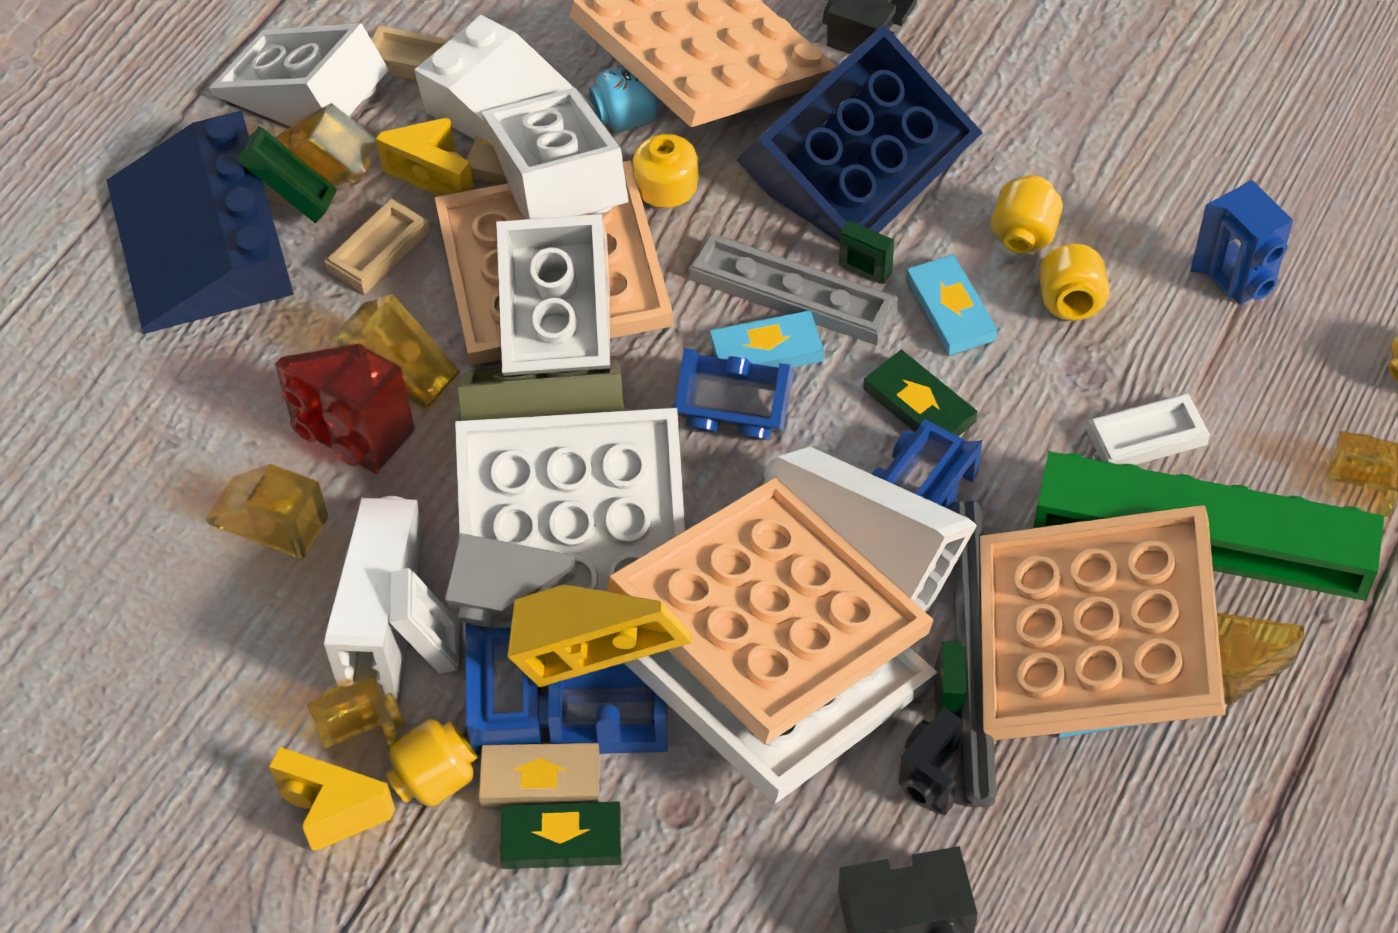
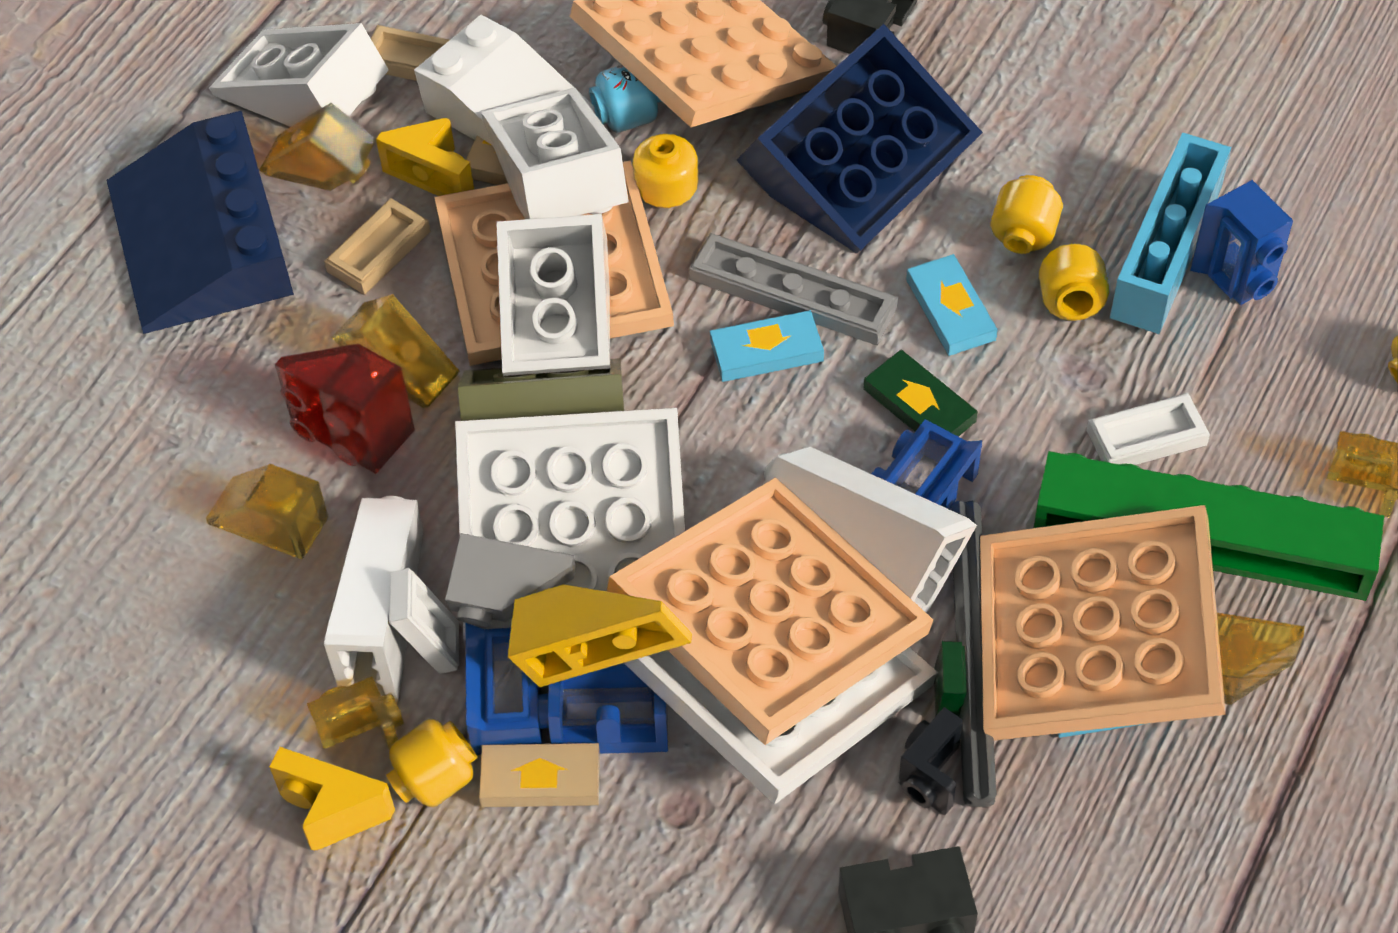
(287, 174): dark green tile -> none
(560, 835): dark green tile -> none
(733, 394): blue window -> none
(866, 252): dark green tile -> none
(1169, 233): none -> medium azure brick

